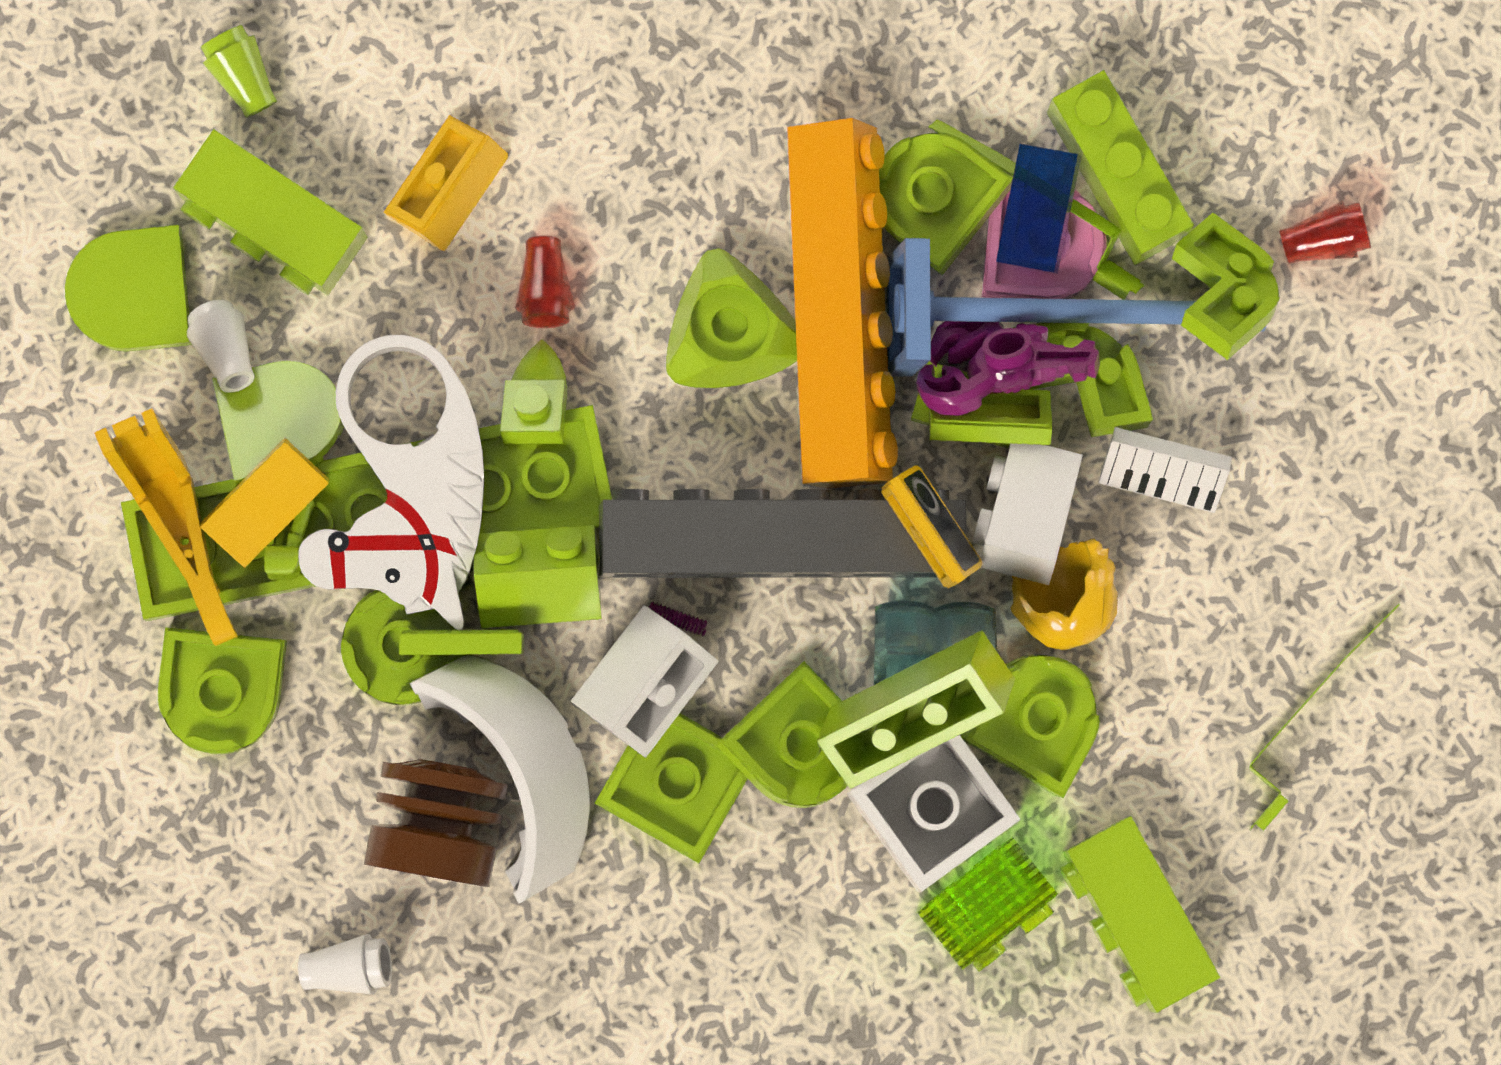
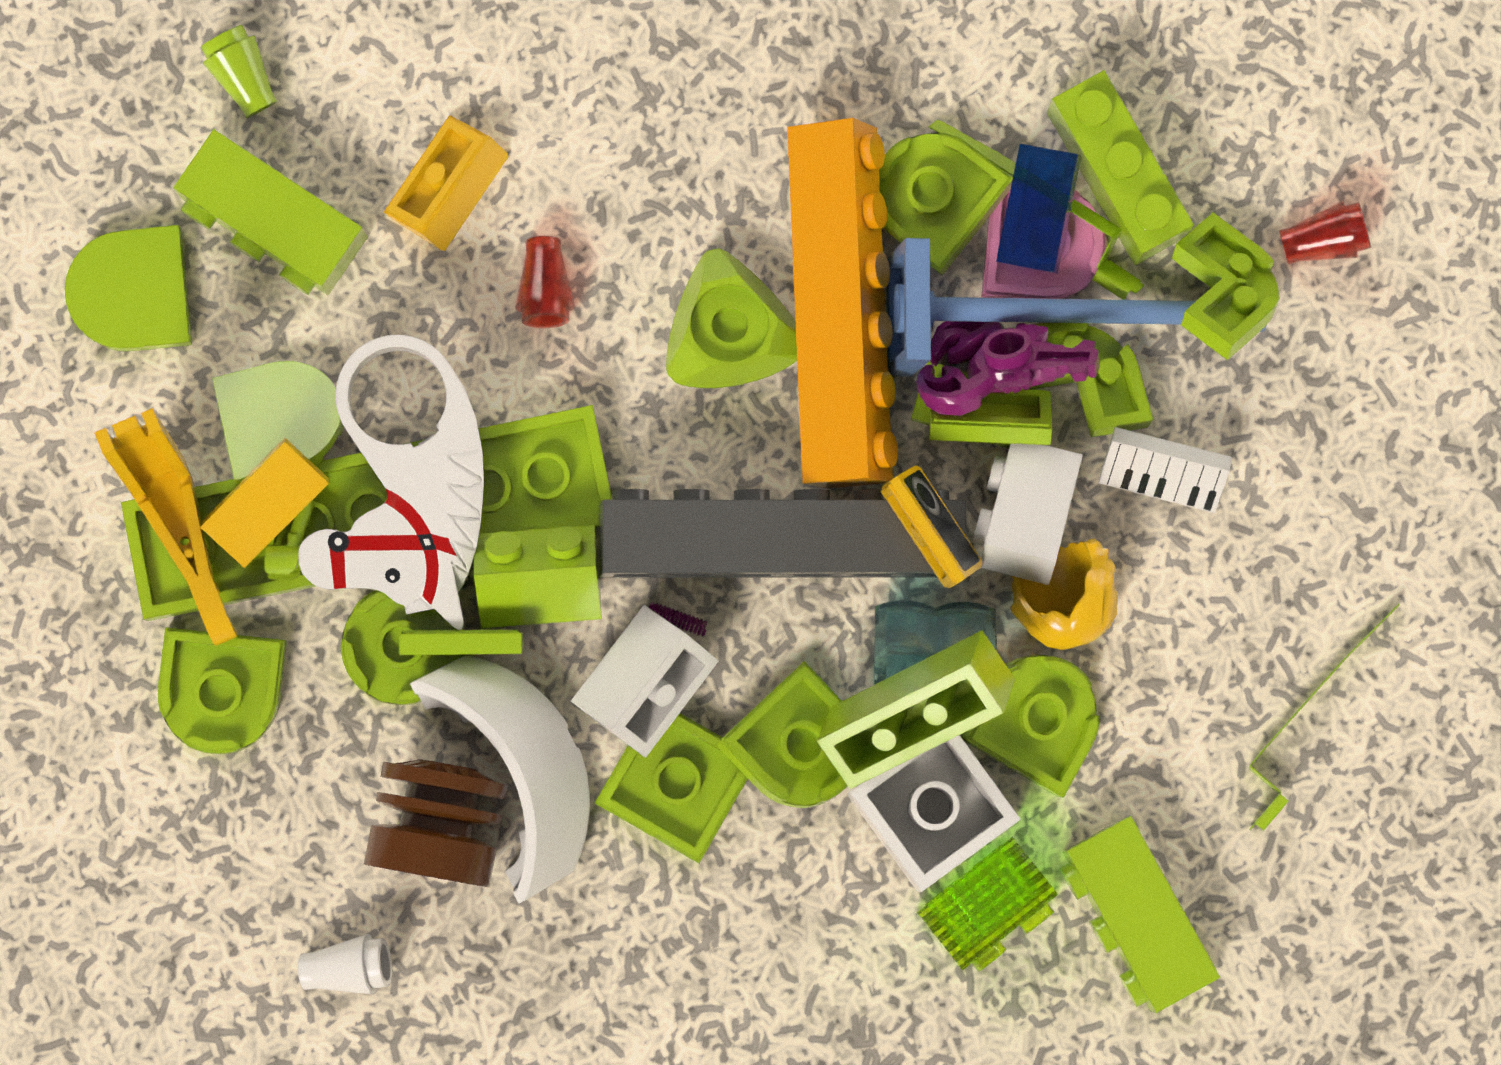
(221, 341): white cone -> none
(535, 399): lime plate -> none

